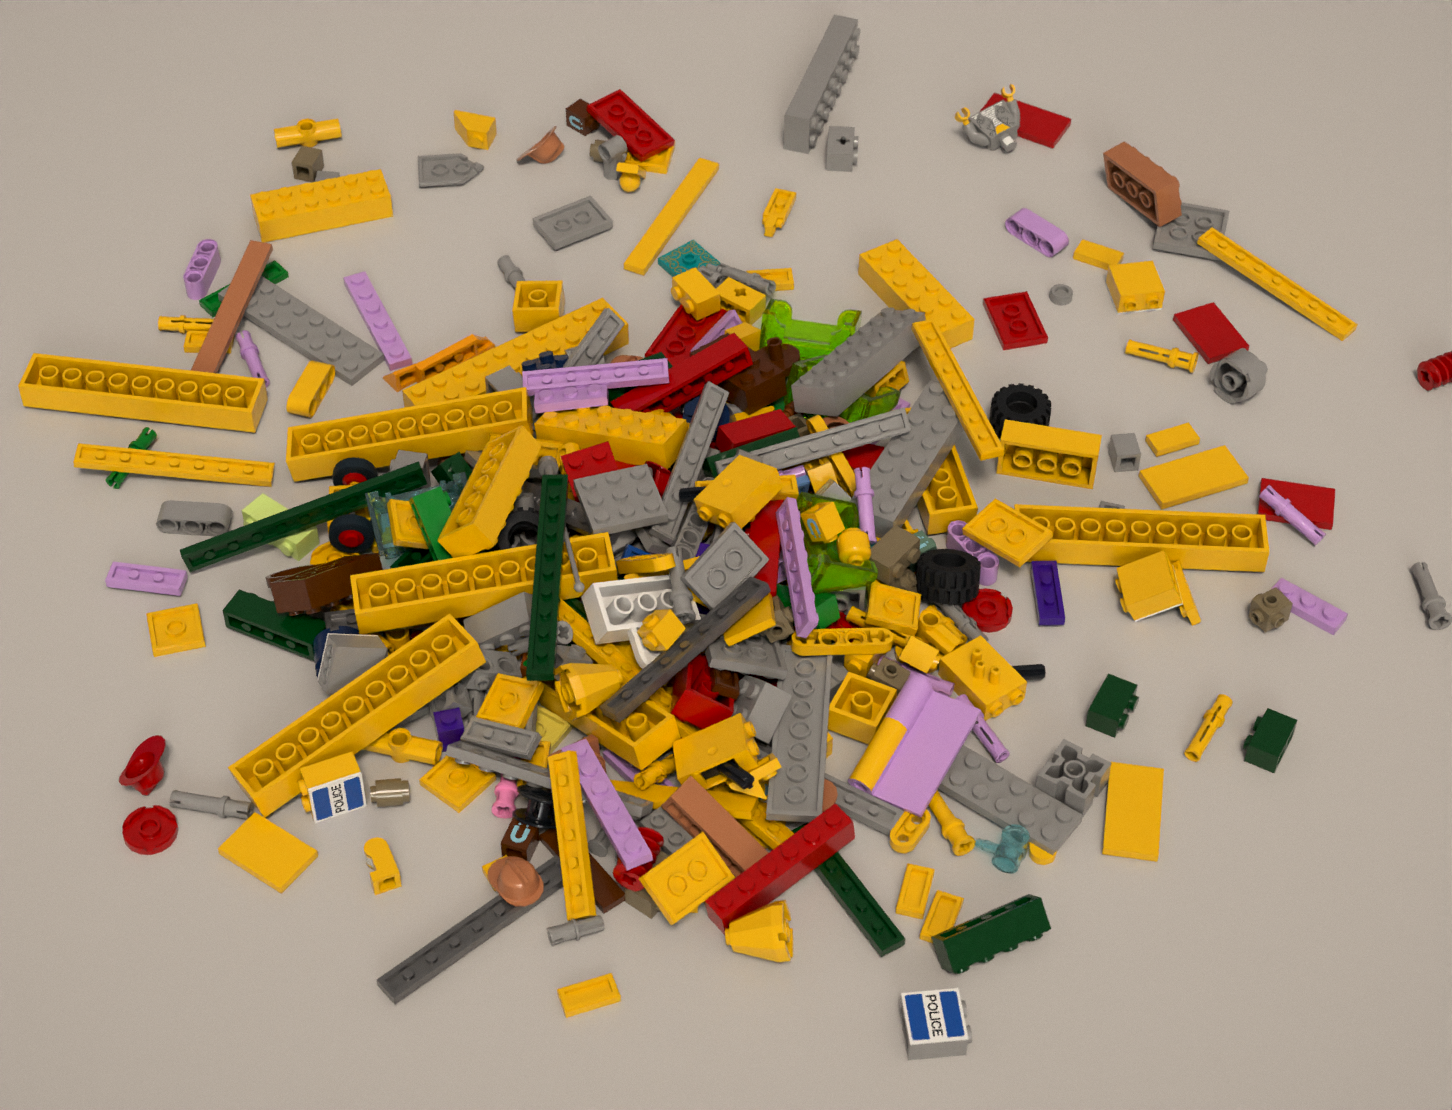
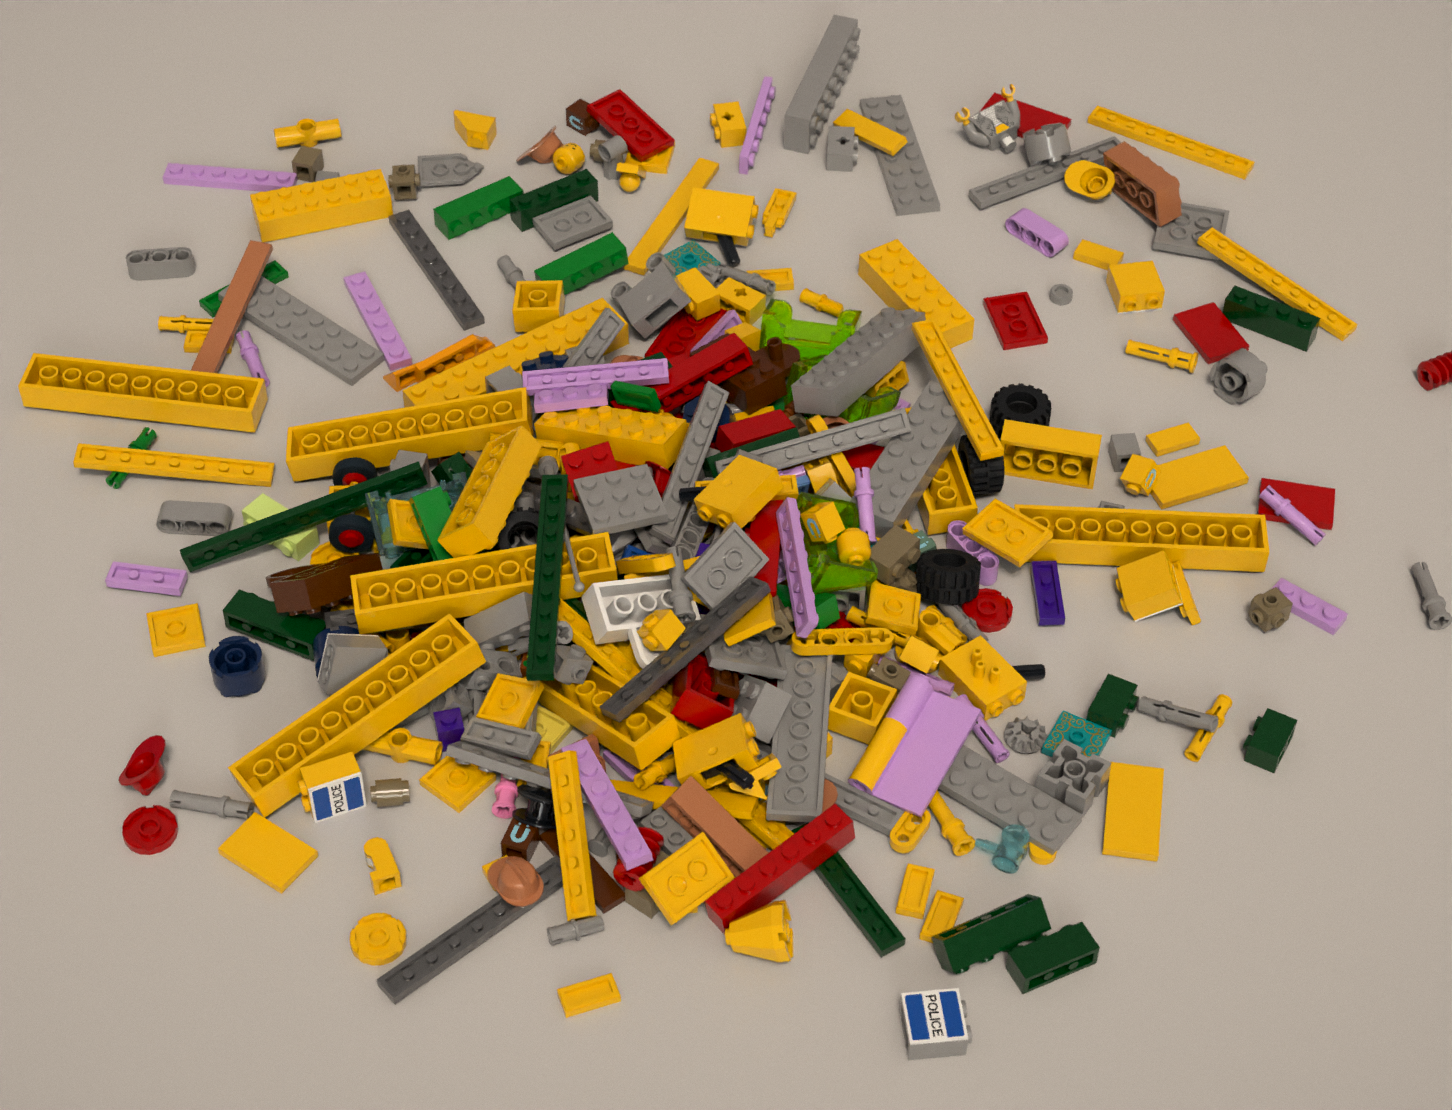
(160, 263): none -> light grey beam
(202, 269): lavender beam -> none
(227, 177): none -> lavender plate
(237, 666): none -> dark blue brick
(310, 389): yellow beam -> none
(378, 939): none -> yellow tile
(404, 182): none -> dark tan brick
(436, 270): none -> flat silver plate
(476, 208): none -> green brick
(552, 196): none -> dark green brick
(568, 158): none -> yellow head
(585, 263): none -> green brick
(585, 686): yellow cone -> none
(635, 396): none -> green tile
(653, 298): none -> light grey piece
(721, 219): none -> yellow piece
(728, 124): none -> yellow brick
(756, 127): none -> lavender plate
(821, 302): none -> yellow axle
(872, 132): none -> yellow tile
(906, 171): none -> light grey plate
(983, 475): none -> black tyre
(1022, 743): none -> light grey gear
(1037, 175): none -> light grey plate
(1047, 143): none -> light grey brick
(1052, 957): none -> dark green brick
(1079, 732): none -> teal plate
(1089, 179): none -> yellow piece
(1140, 475): none -> yellow brick
(1167, 711): none -> light grey pin
(1171, 142): none -> yellow tile
(1271, 318): none -> dark green brick

